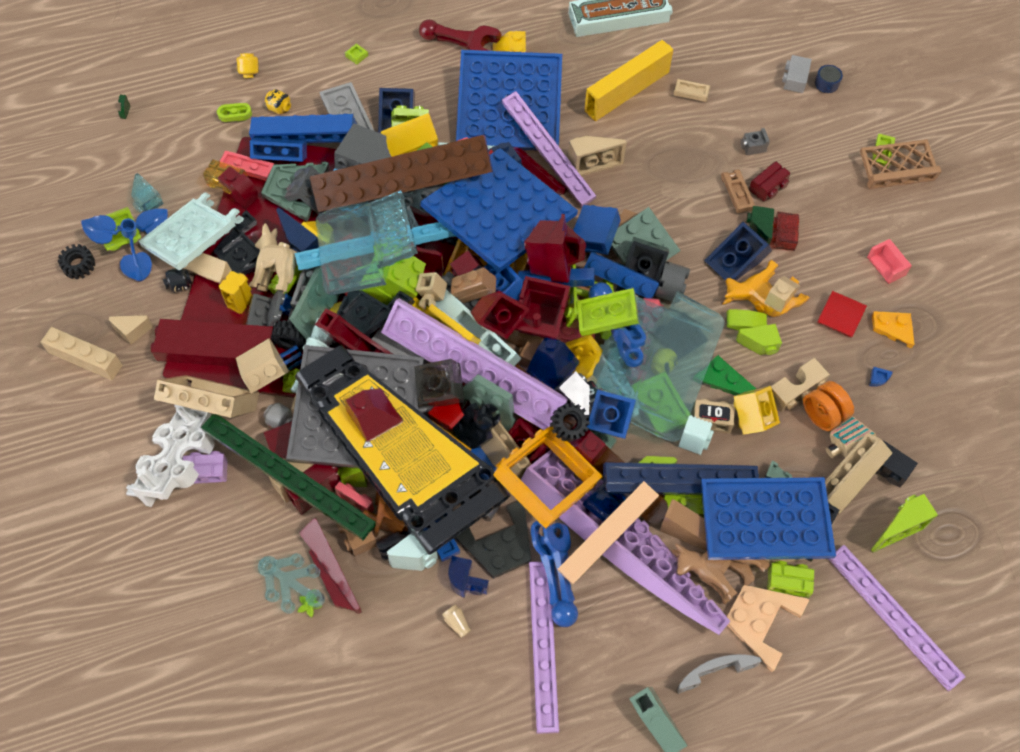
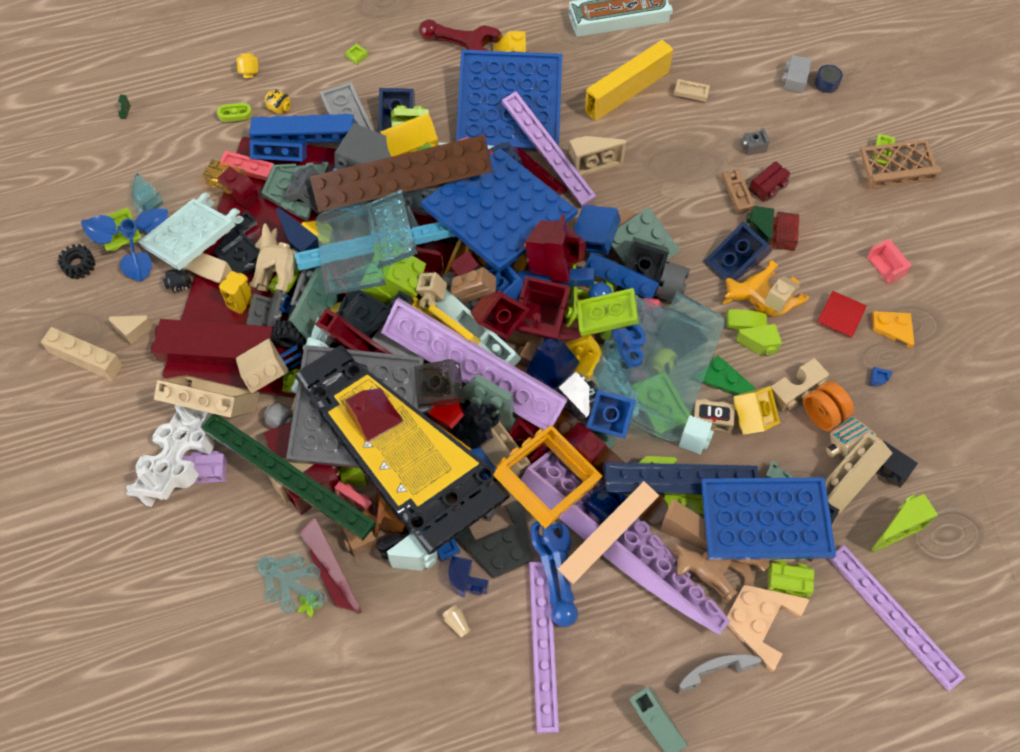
(581, 422): black tyre -> none

